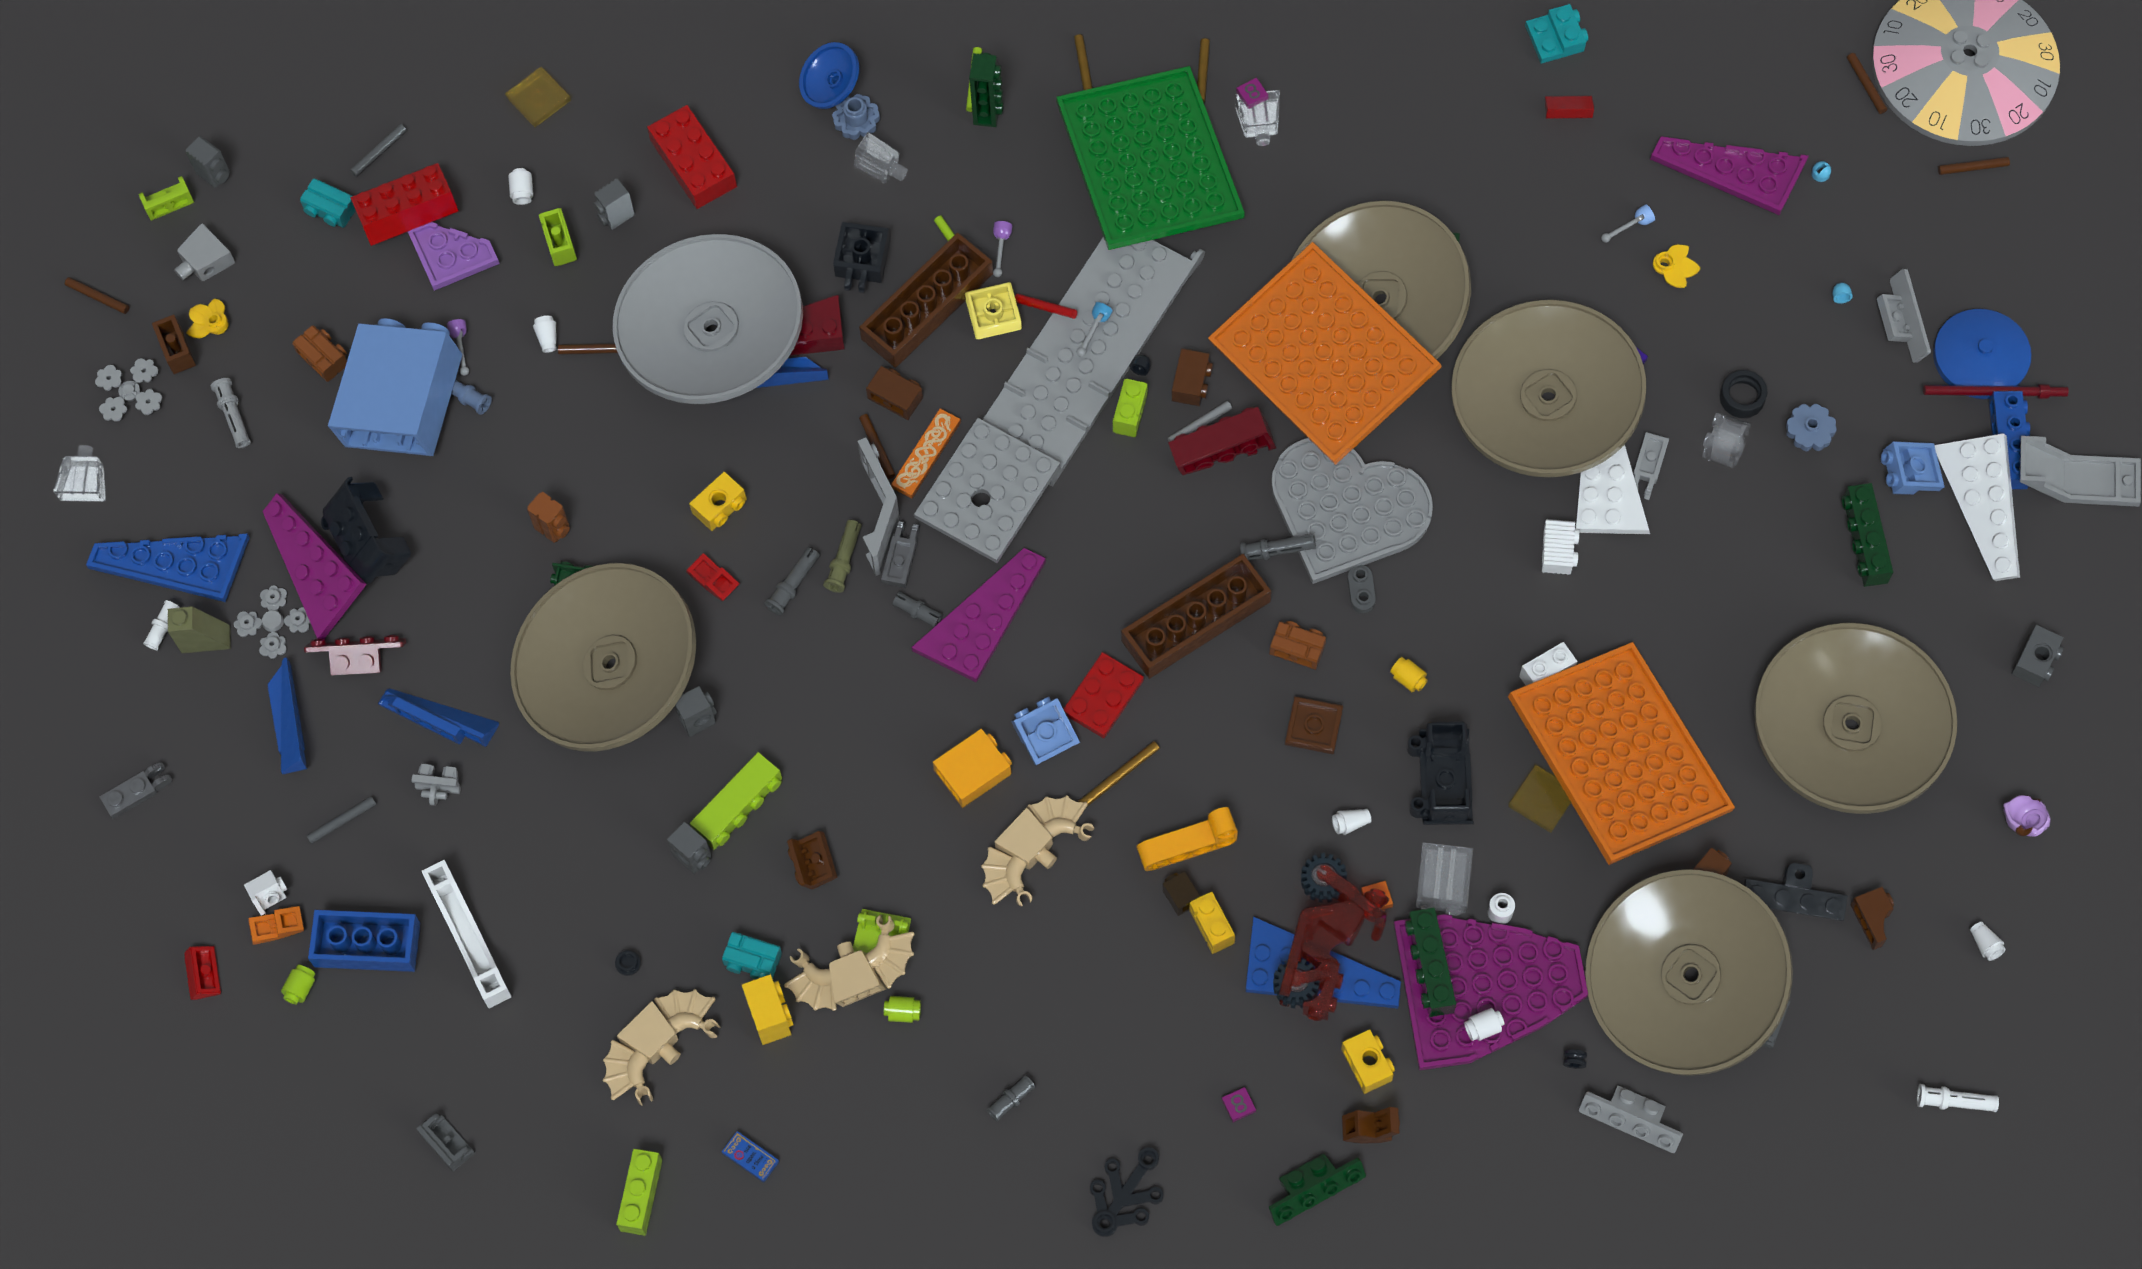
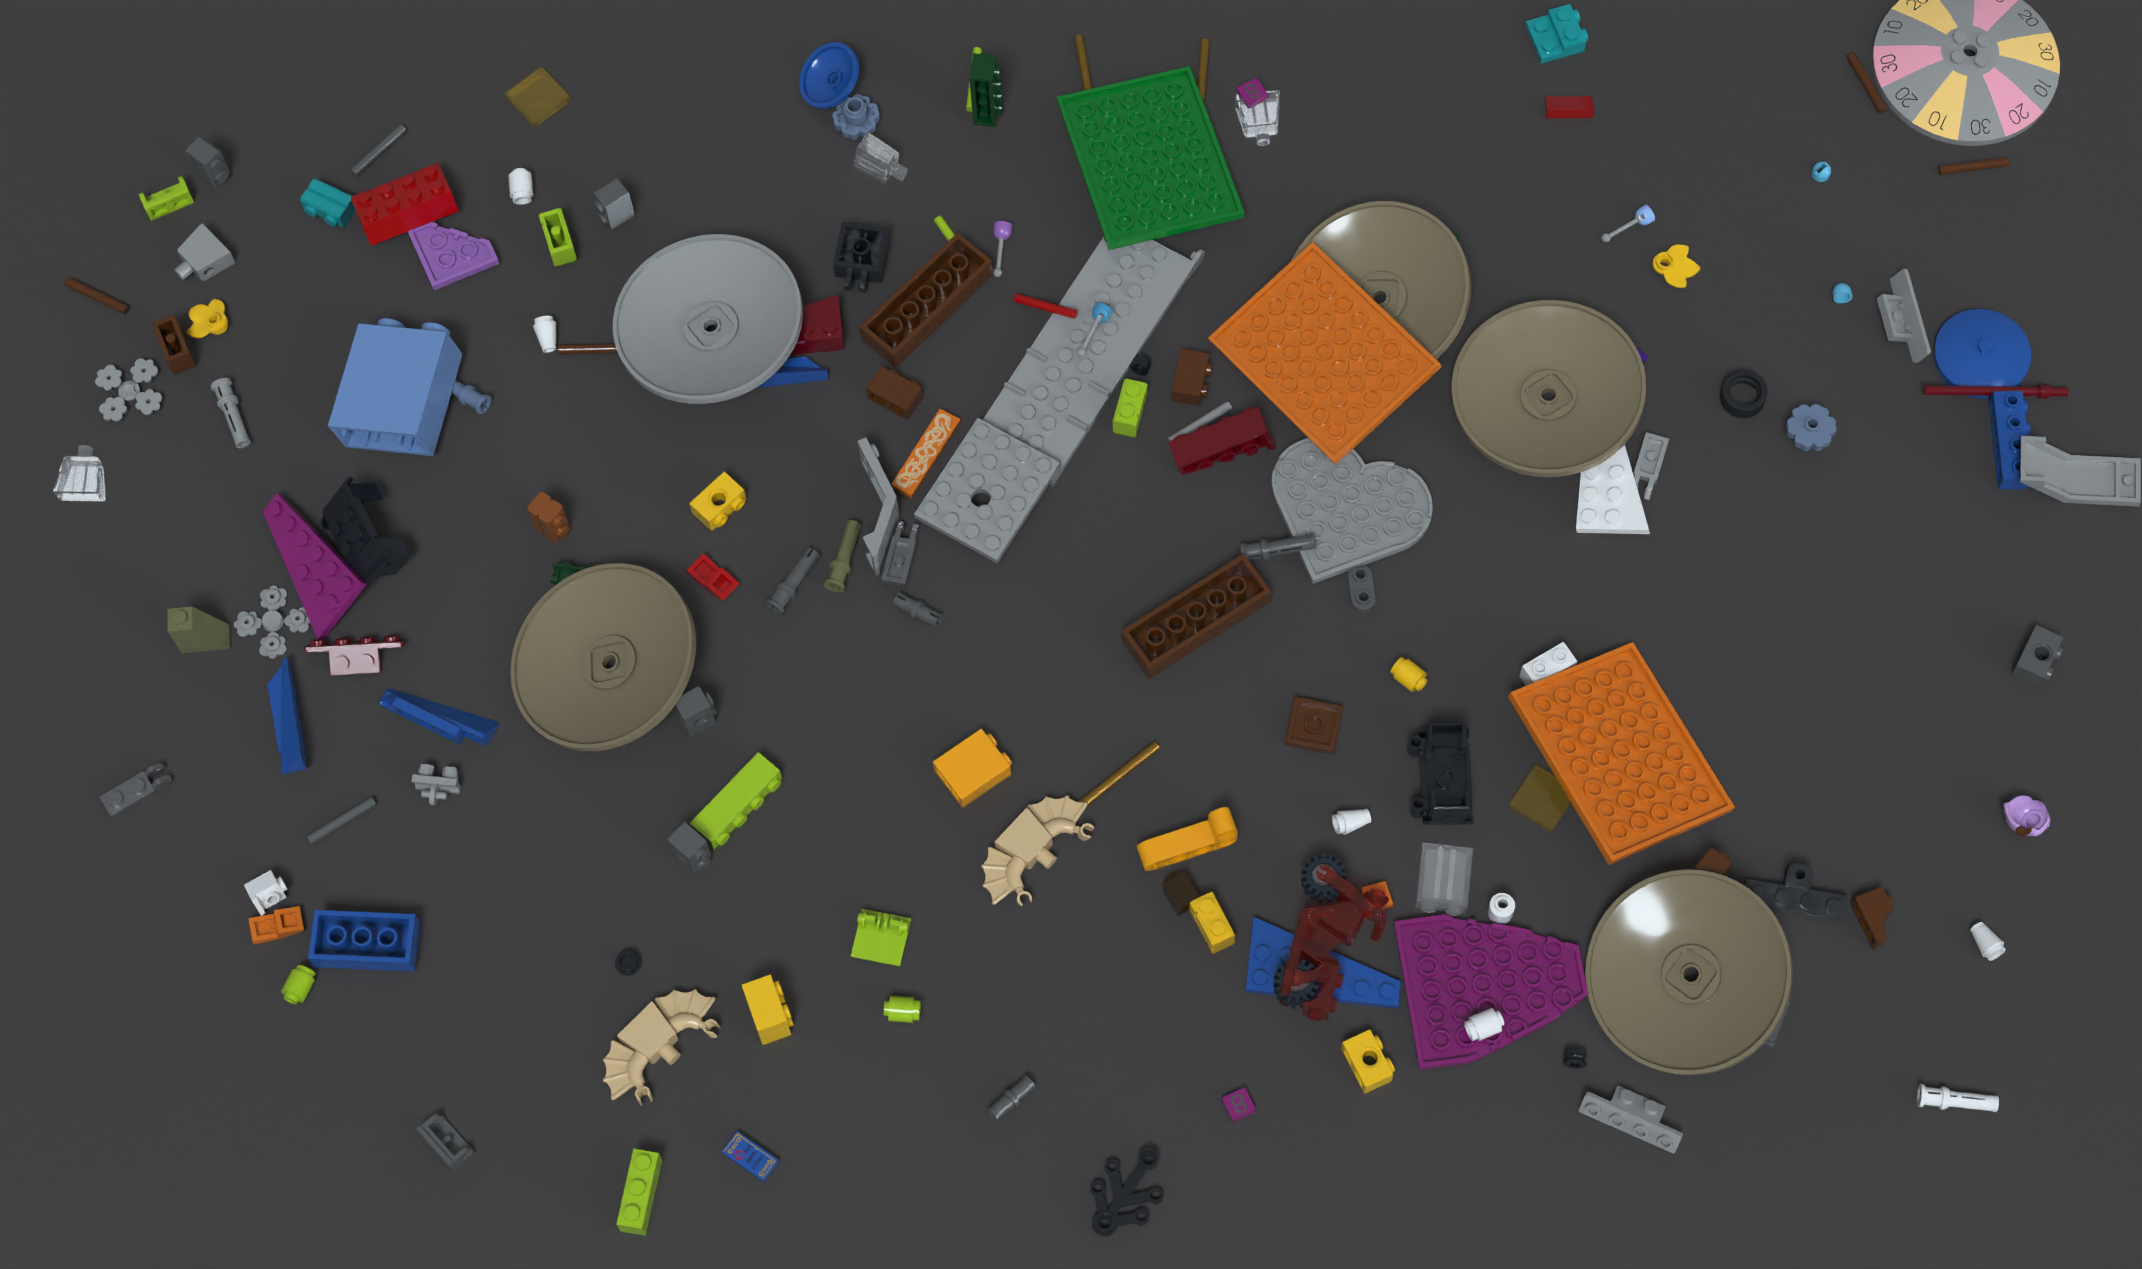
(159, 627): white pin -> none
(181, 564): blue wing -> none
(202, 972): red slope -> none
(320, 353): dark orange brick -> none
(458, 330): hinge -> none
(466, 934): white arch -> none
(692, 157): red brick -> none
(751, 956): teal brick -> none
(812, 860): reddish brown bracket -> none
(855, 973): tan torso -> none
(873, 438): reddish brown bar -> none
(975, 628): magenta wing -> none
(996, 297): light yellow brick -> none
(1044, 730): medium blue plate -> none
(1103, 695): red plate -> none
(1298, 644): dark orange brick -> none
(1312, 1185): dark green bracket -> none
(1371, 1126): reddish brown brick -> none
(1431, 962): dark green brick -> none
(1558, 547): white brick -> none
(1726, 441): clear brick -> none
(1740, 171): magenta wing -> none
(1862, 676): dark tan dish -> none
(1867, 535): dark green brick -> none
(1912, 467): medium blue plate -> none
(1982, 485): white wing -> none

